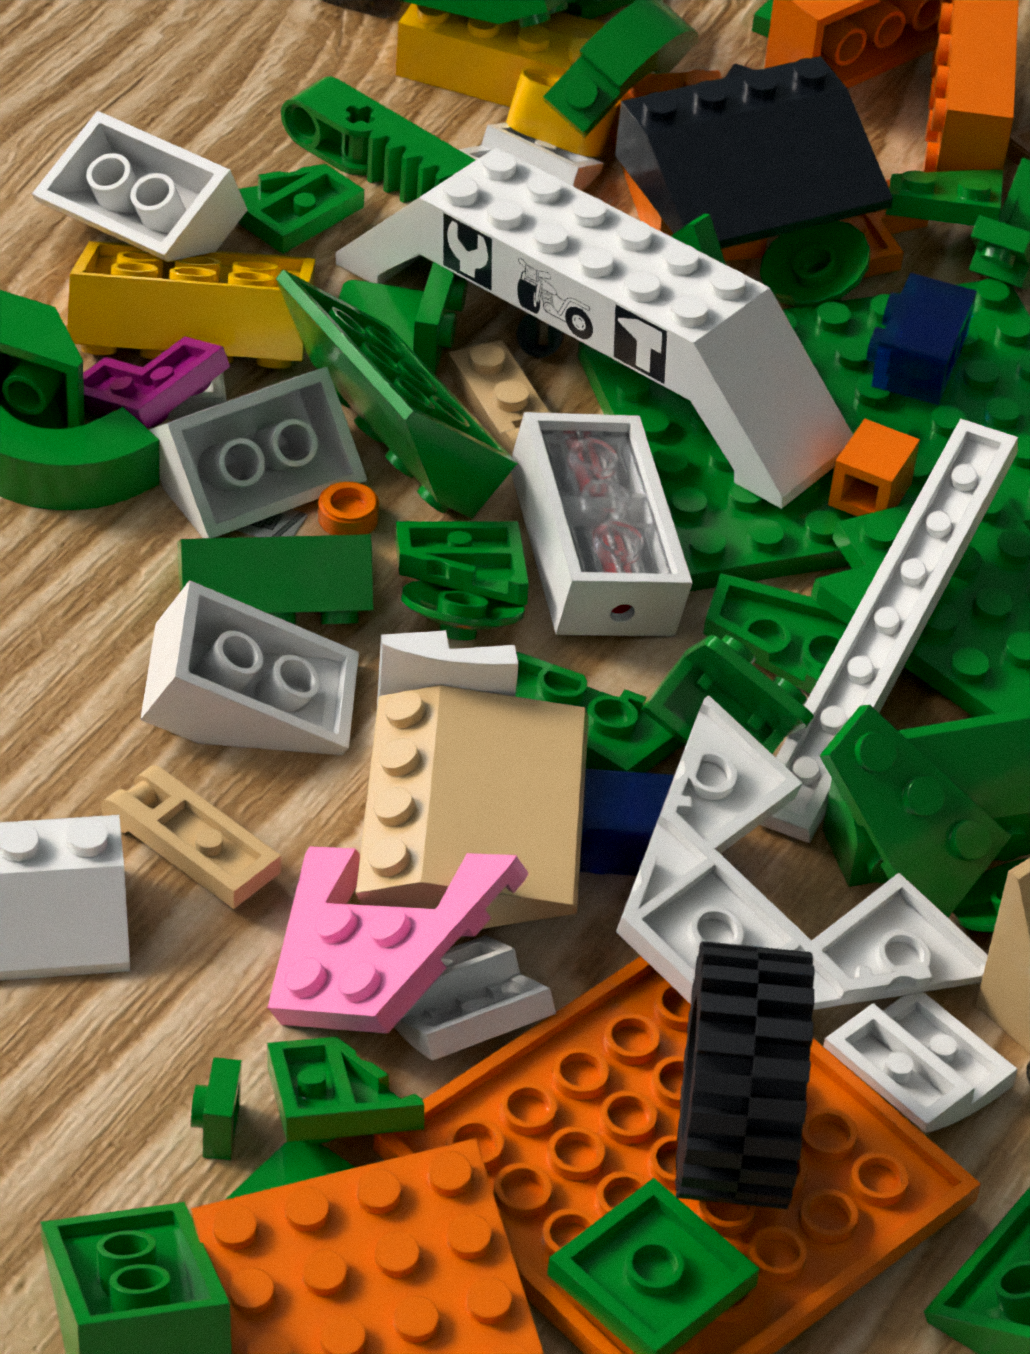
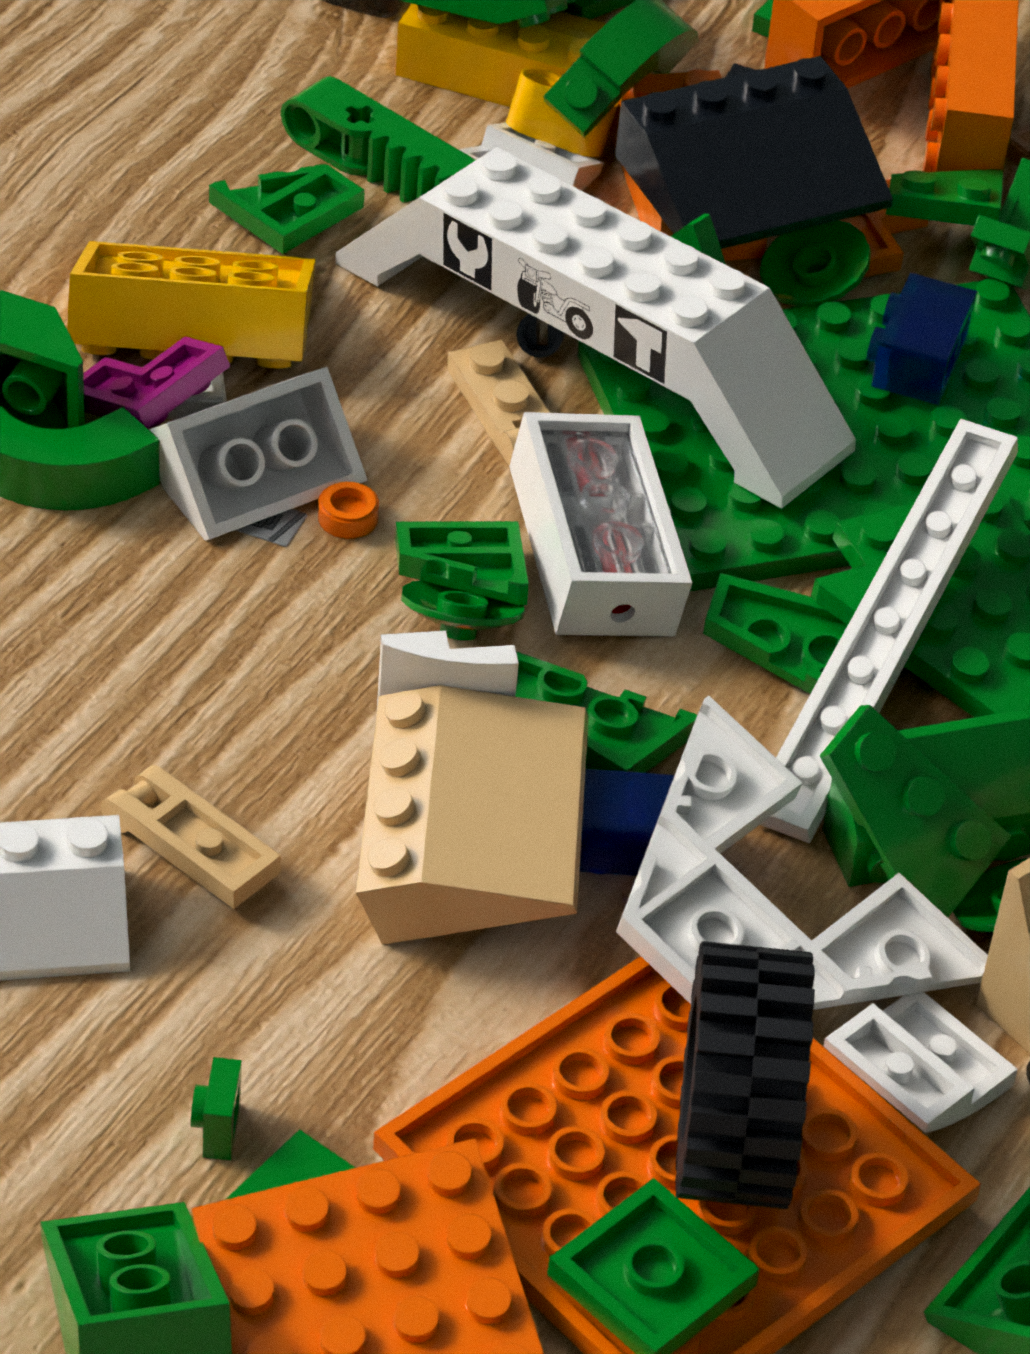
(143, 190): white slope -> none
(247, 678): white slope -> none
(285, 573): green slope -> none
(333, 1093): green wing -> none
(368, 962): bright pink wing -> none
(399, 400): green slope -> none
(420, 318): green bracket -> none
(474, 1000): white slope -> none
(726, 674): green bracket -> none
(873, 469): orange brick -> none

